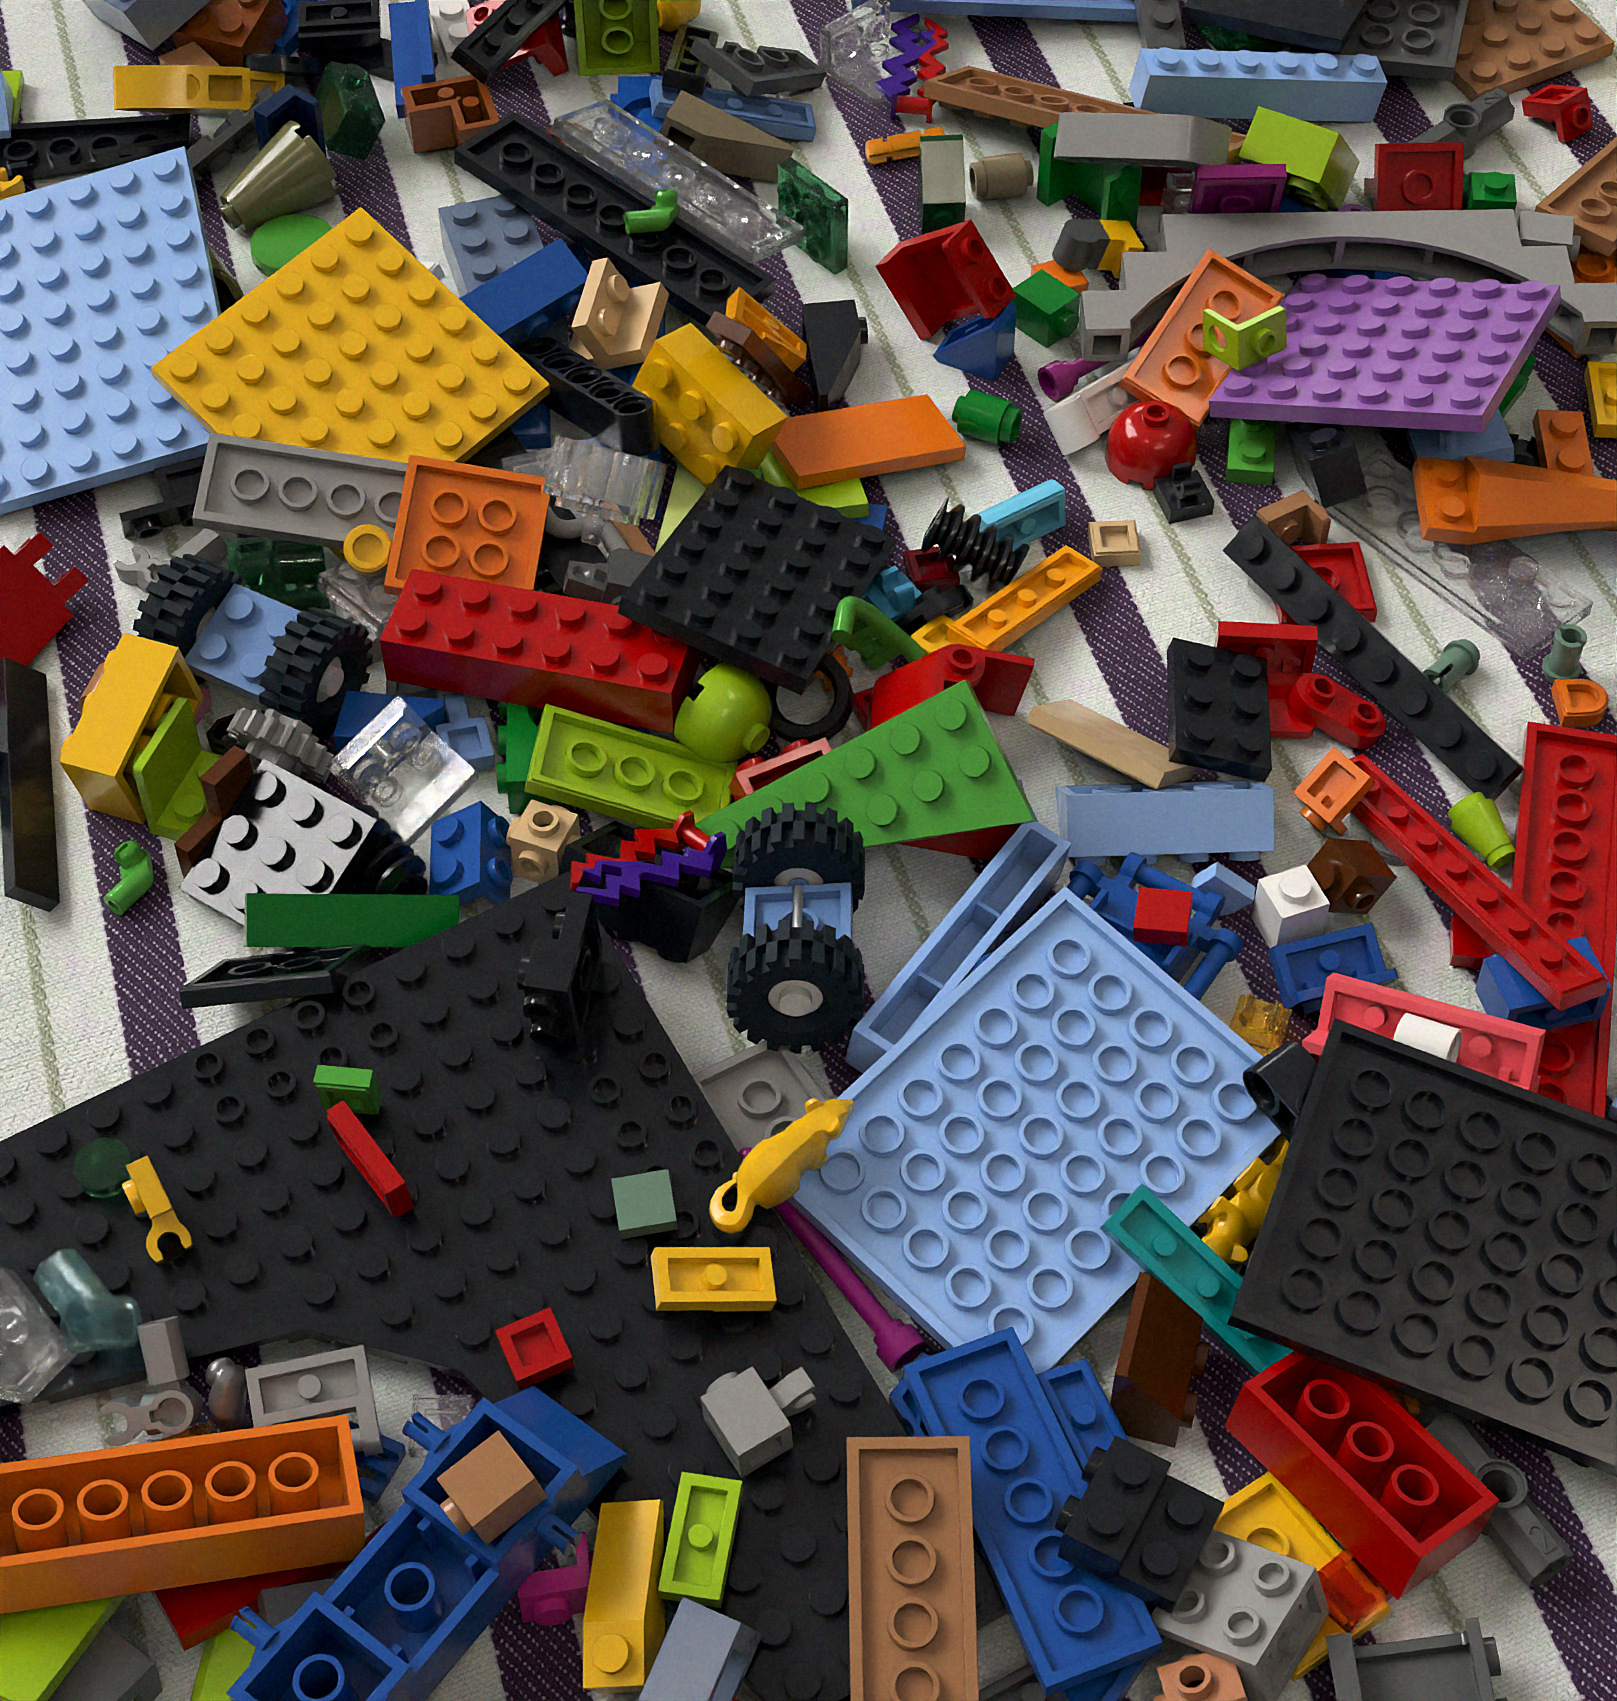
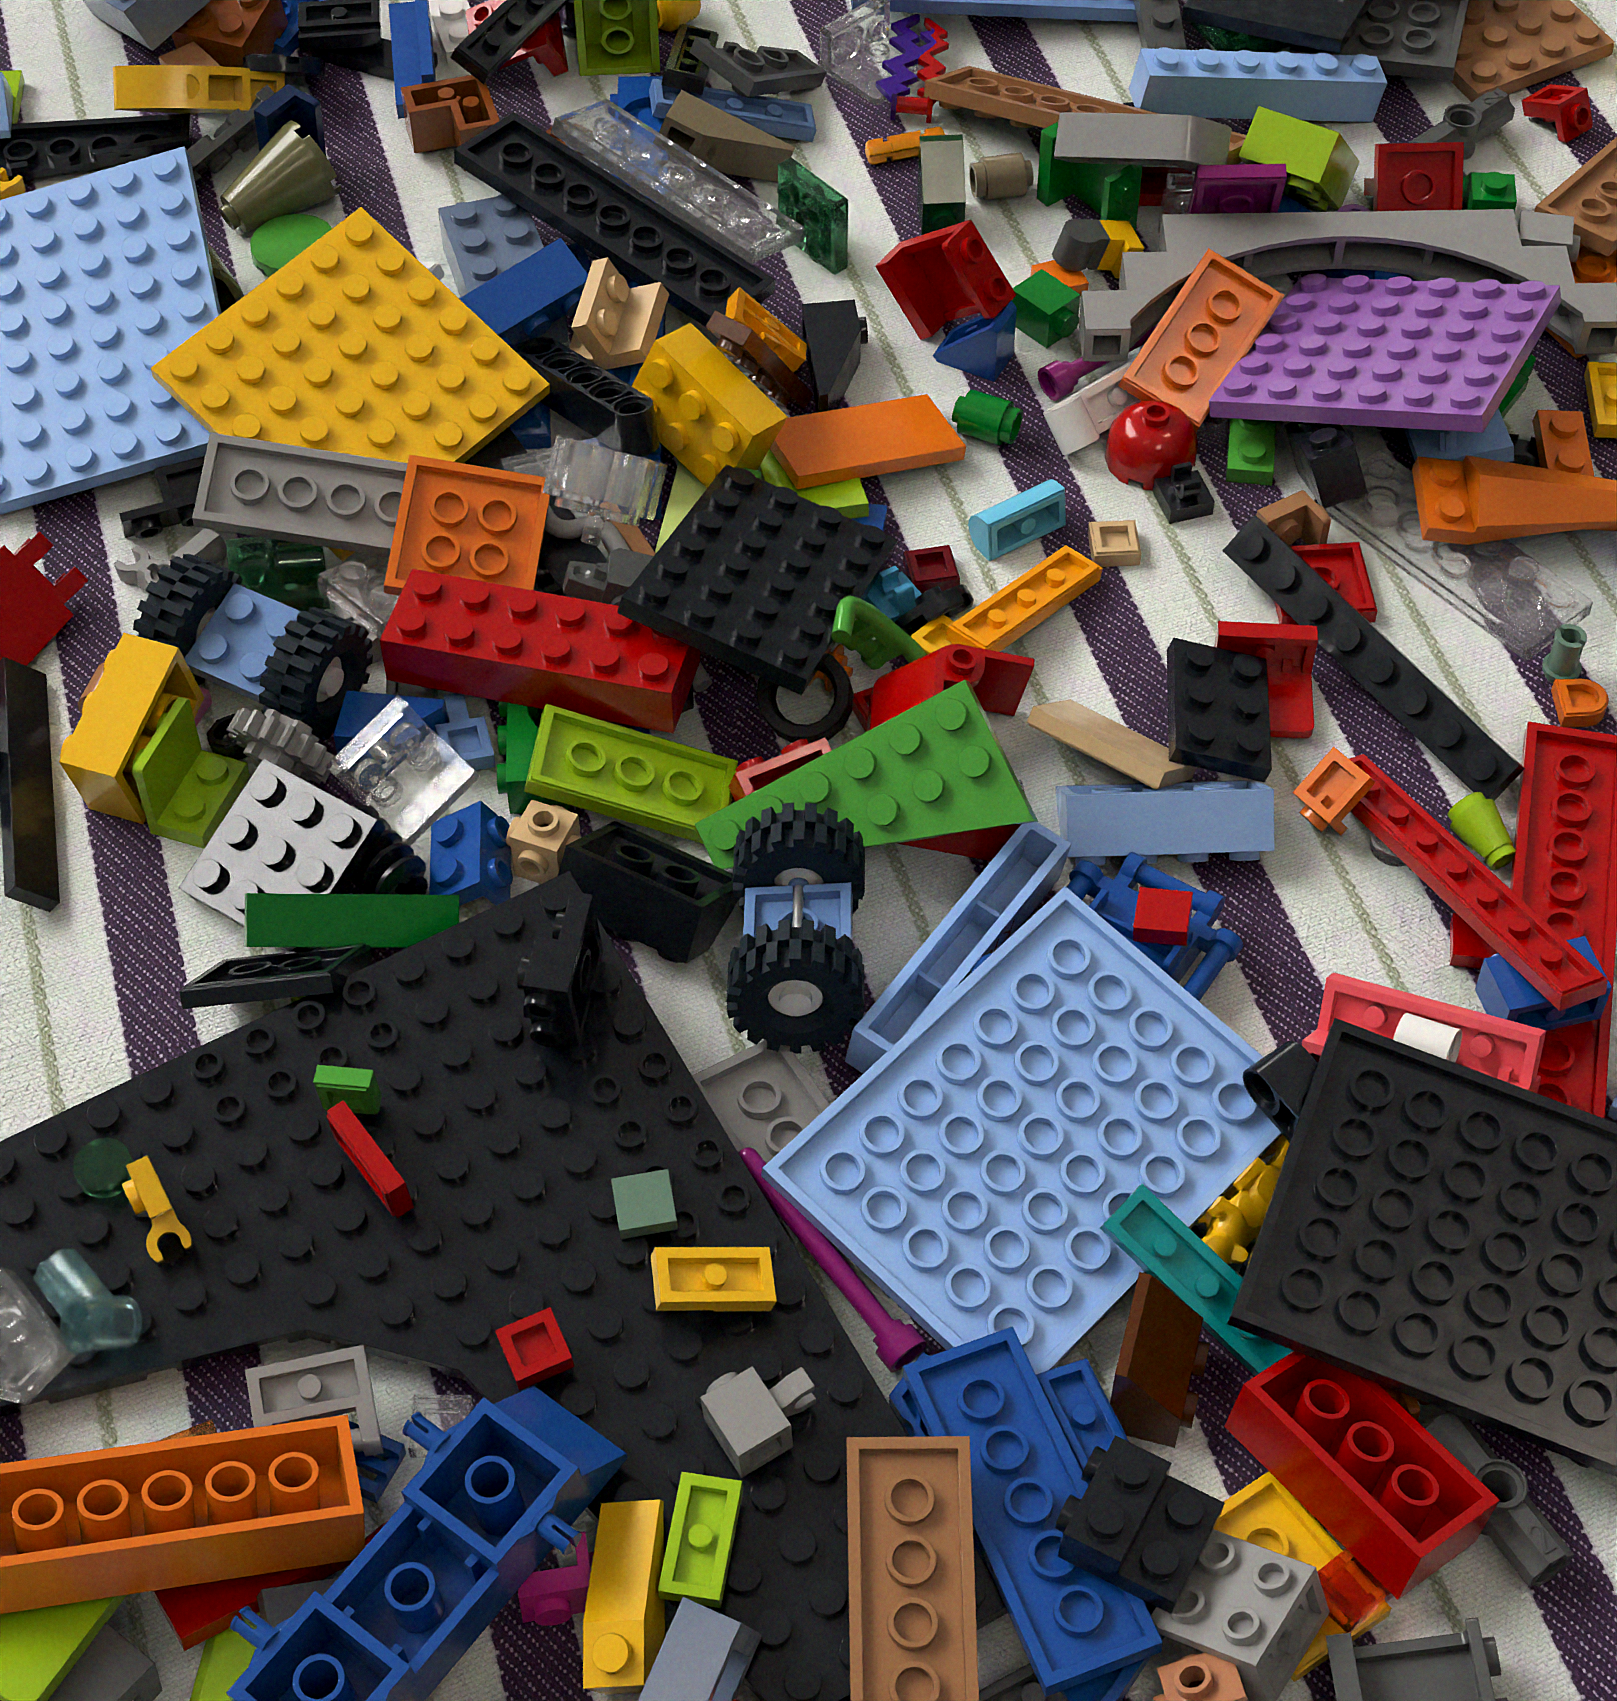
(136, 877): bright green arm -> none
(175, 1403): light grey bar -> none
(221, 788): reddish brown tile -> none
(228, 1394): flat silver arm -> none
(349, 110): clear green brick -> none
(367, 549): yellow tile -> none
(489, 1489): medium nougat brick -> none
(656, 218): bright green arm -> none
(701, 859): piece -> none
(726, 717): lime cylinder -> none
(776, 1164): yellow animal -> none
(973, 546): black piece -> none
(1225, 882): light blue tile -> none
(1247, 341): lime bracket -> none
(1261, 1023): clear yellow tile -> none
(1289, 907): white brick -> none
(1306, 963): blue bracket -> none
(1337, 711): red plate -> none
(1350, 875): reddish brown brick -> none
(1458, 659): sand green pin -> none

